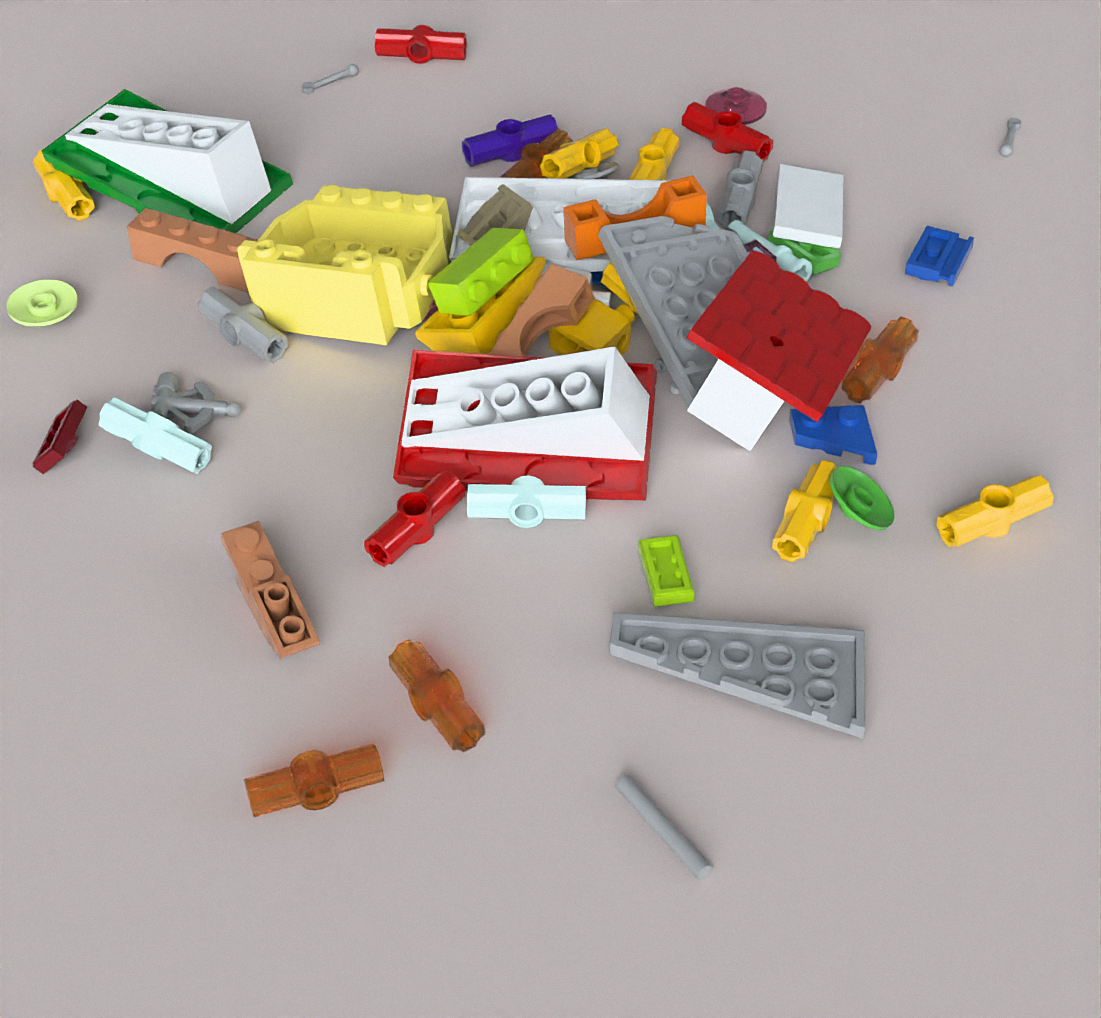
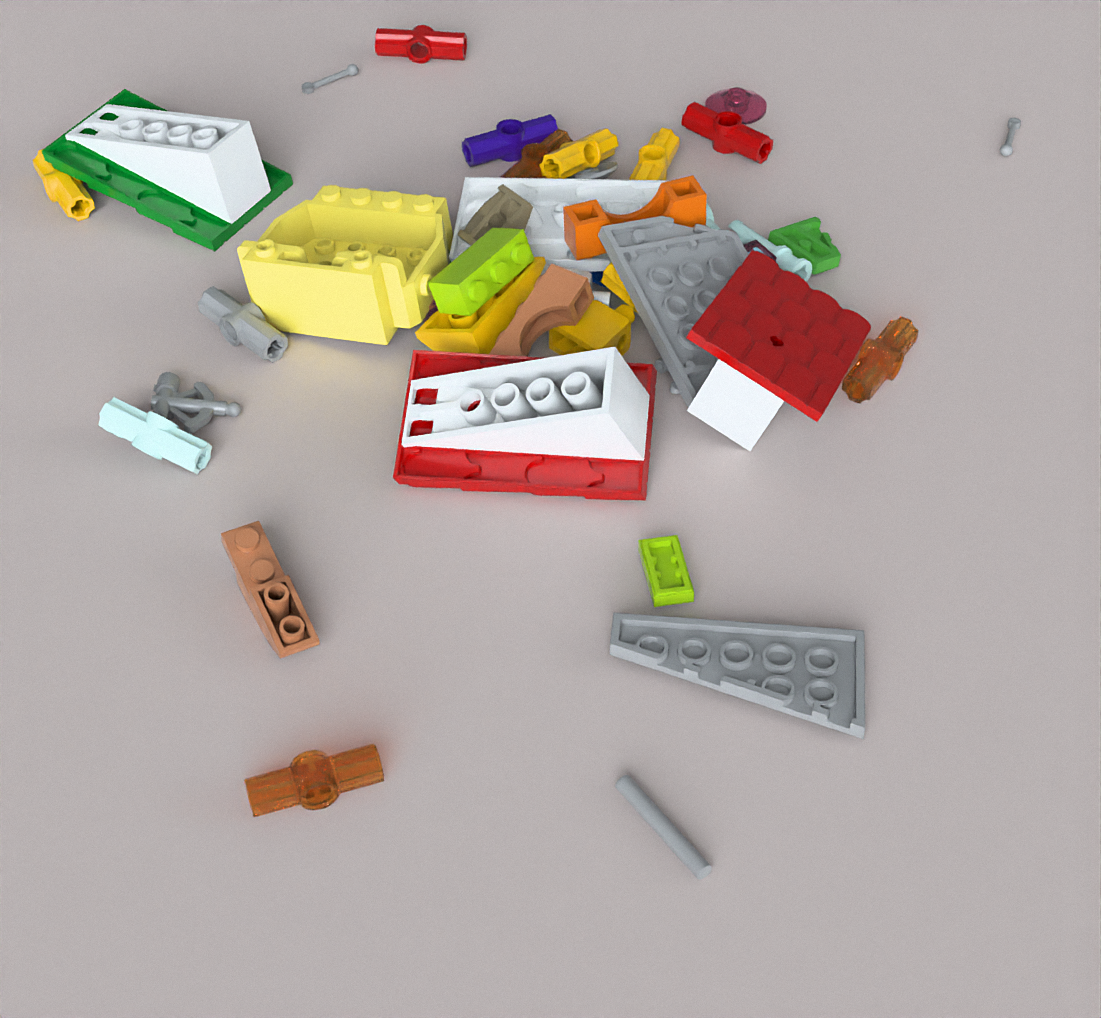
(42, 302): yellowish green dish -> none
(60, 436): dark red plate -> none
(159, 236): nougat arch -> none
(414, 518): red piece -> none
(436, 695): clear orange piece -> none
(526, 501): light aqua piece -> none
(740, 189): light grey piece -> none
(805, 513): yellow piece -> none
(809, 206): white tile -> none
(836, 431): blue wing -> none
(861, 498): bright green dish -> none
(939, 255): blue plate -> none
(994, 511): yellow piece -> none

